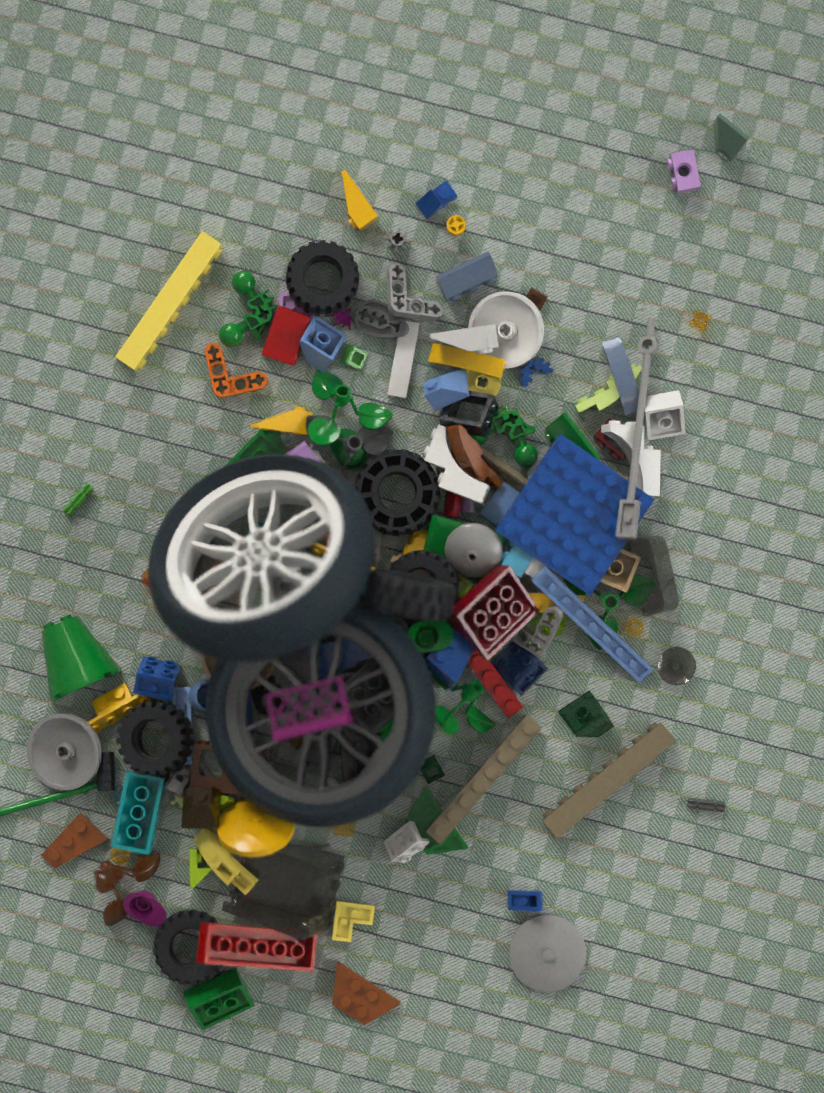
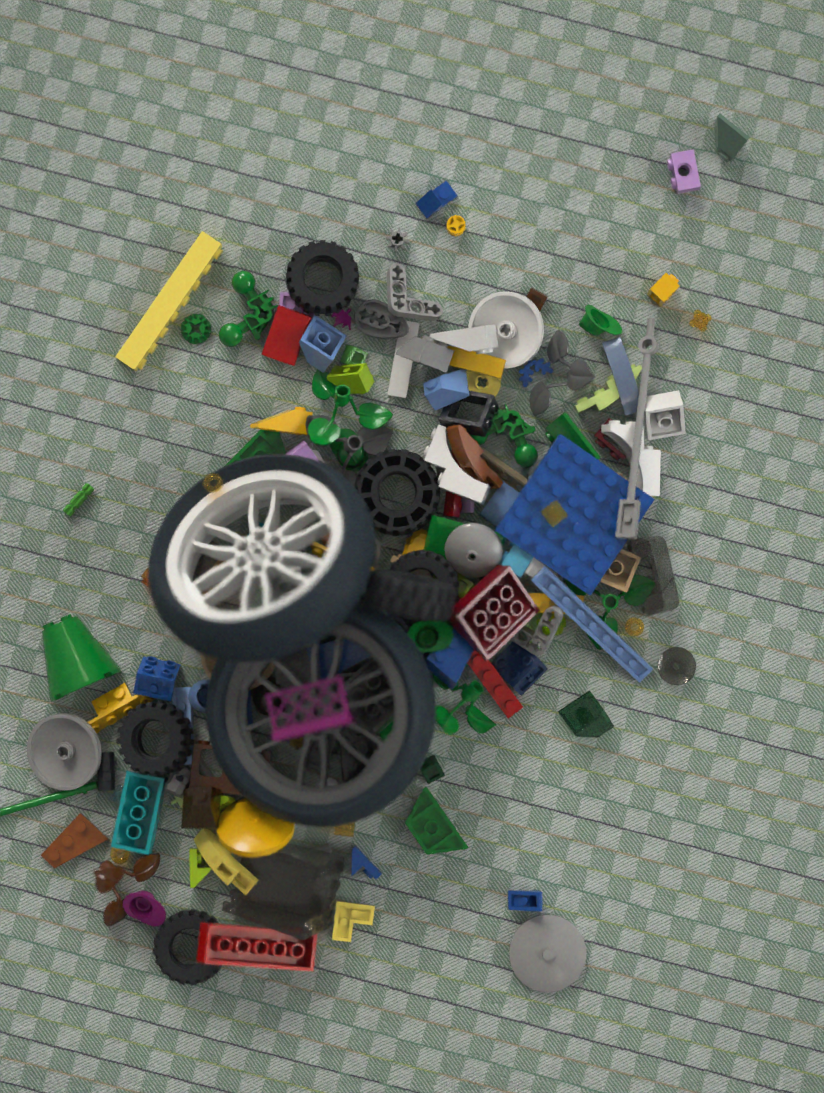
(196, 338): none -> green gear
(206, 482): none -> clear yellow plate
(218, 998): green slope -> none
(230, 382): orange beam -> none
(354, 376): none -> lime slope
(359, 210): yellow slope -> none
(359, 996): dark orange wing -> none
(360, 860): none -> blue slope
(405, 843): white bracket -> none
(427, 353): none -> light grey slope
(467, 277): sand blue slope -> none
(482, 779): dark tan brick -> none
(554, 513): none -> clear yellow plate
(577, 376): none -> dark grey plant
(598, 322): none -> green piece
(608, 780): dark tan brick -> none
(663, 289): none -> yellow brick
(709, 805): dark grey axle -> none

